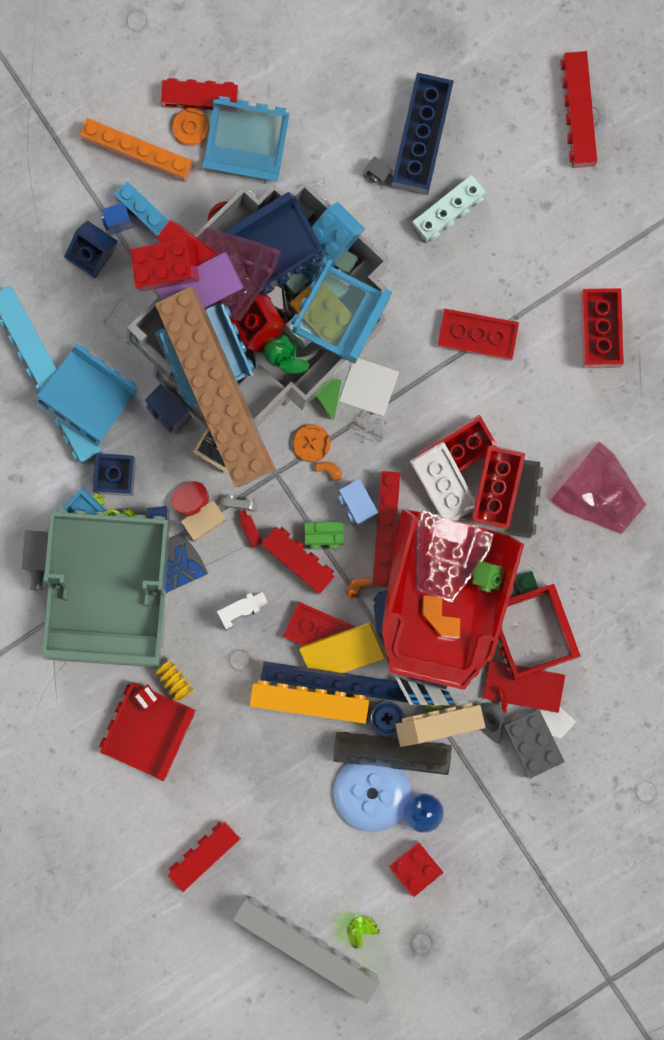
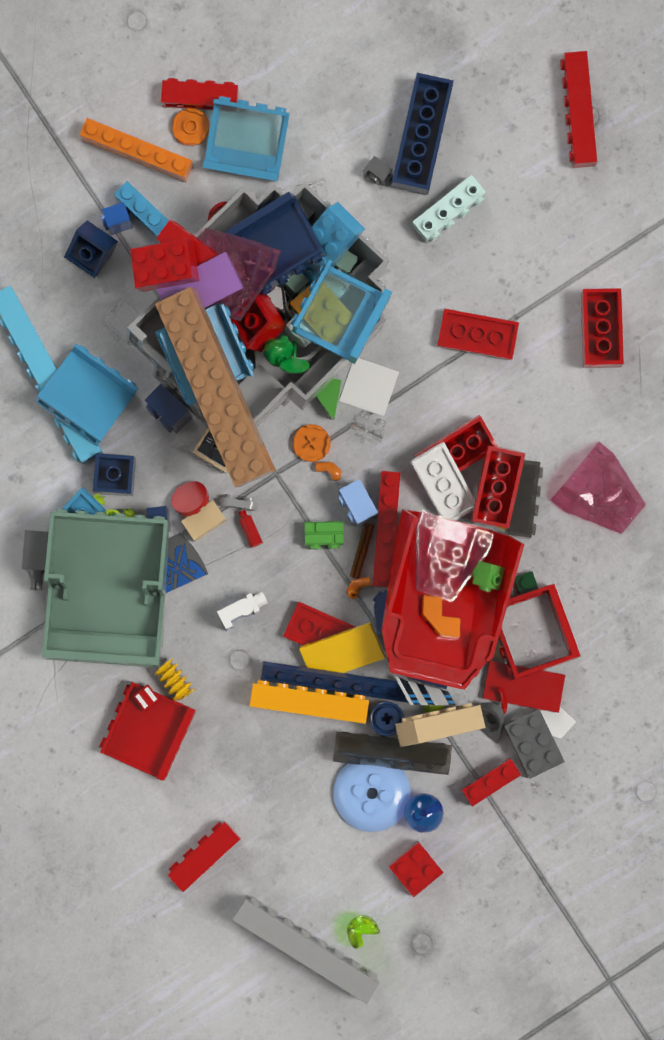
(298, 560): red brick -> none
(361, 550): none -> reddish brown axle
(490, 782): none -> red brick

